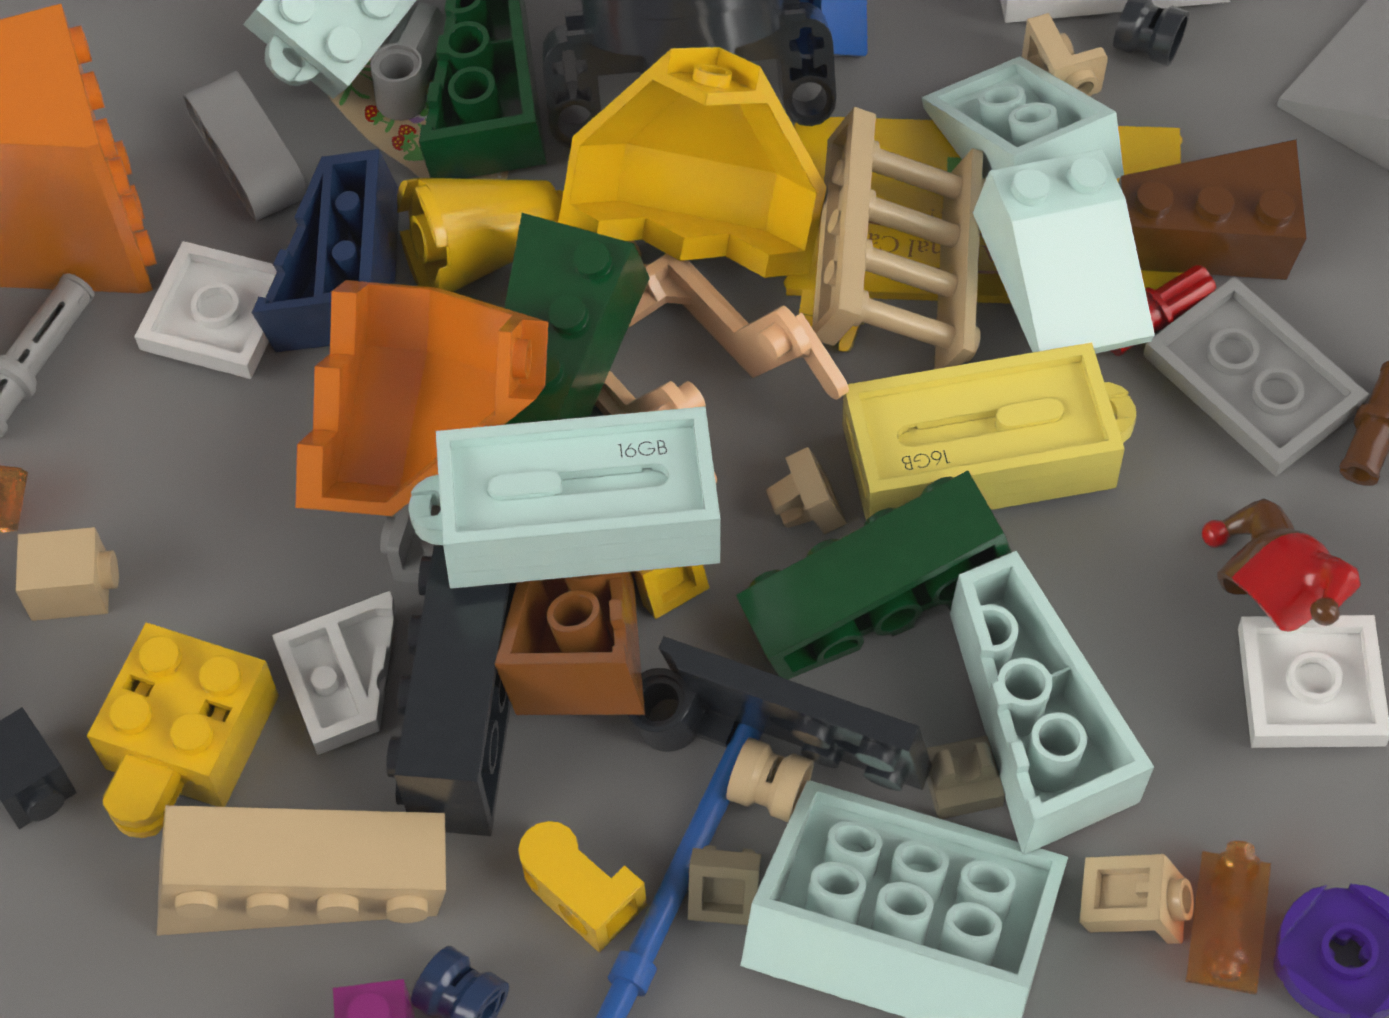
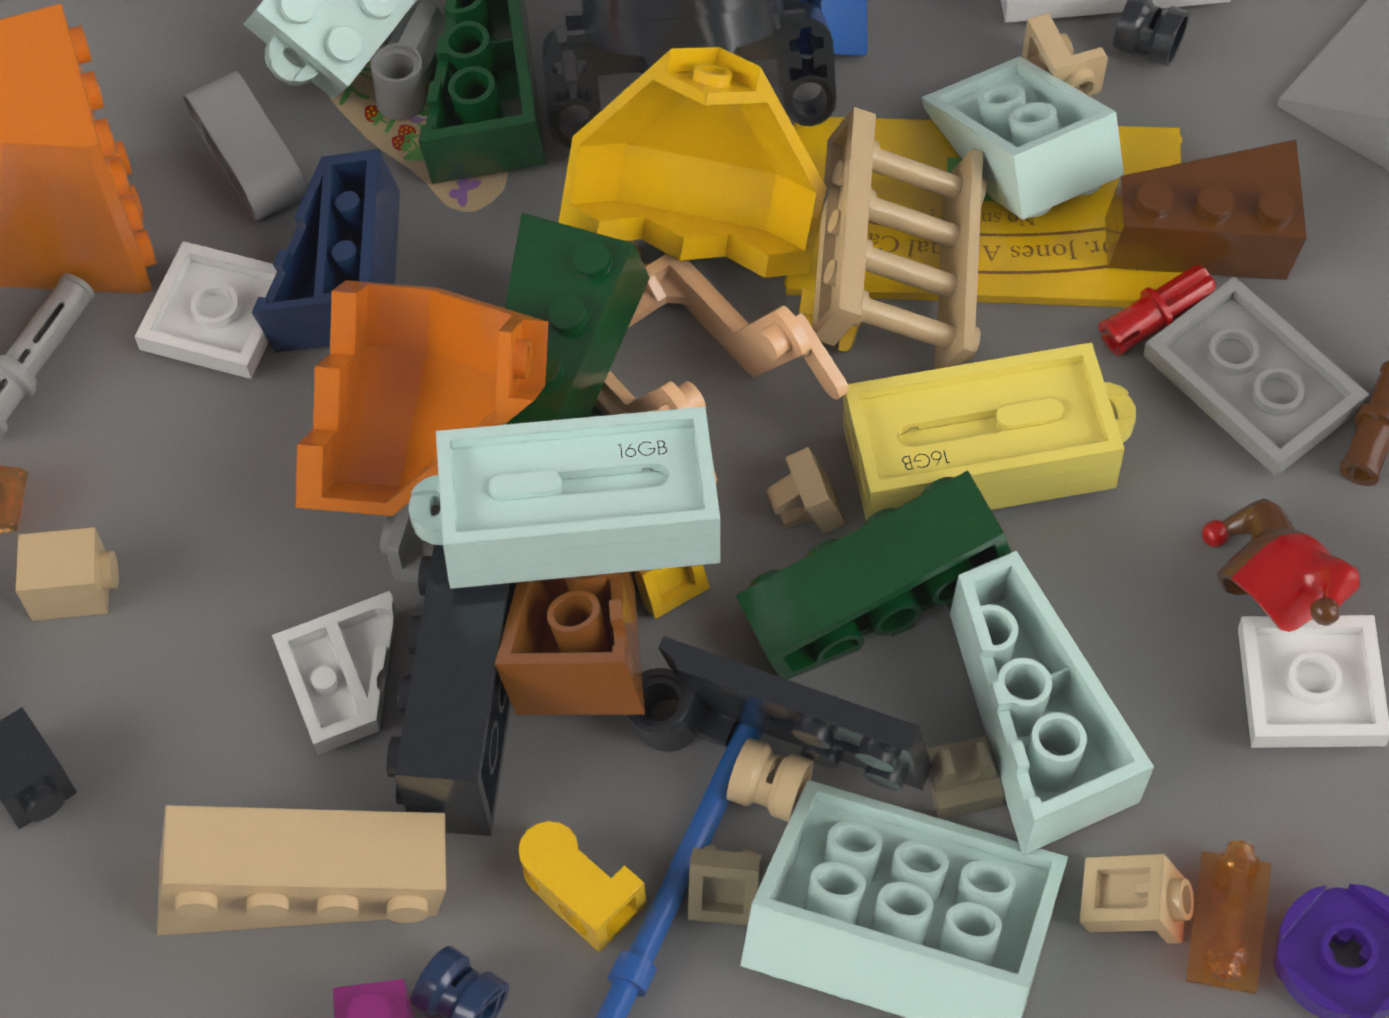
(178, 725): yellow brick -> none
(467, 225): yellow cone -> none
(1066, 252): light aqua slope -> none

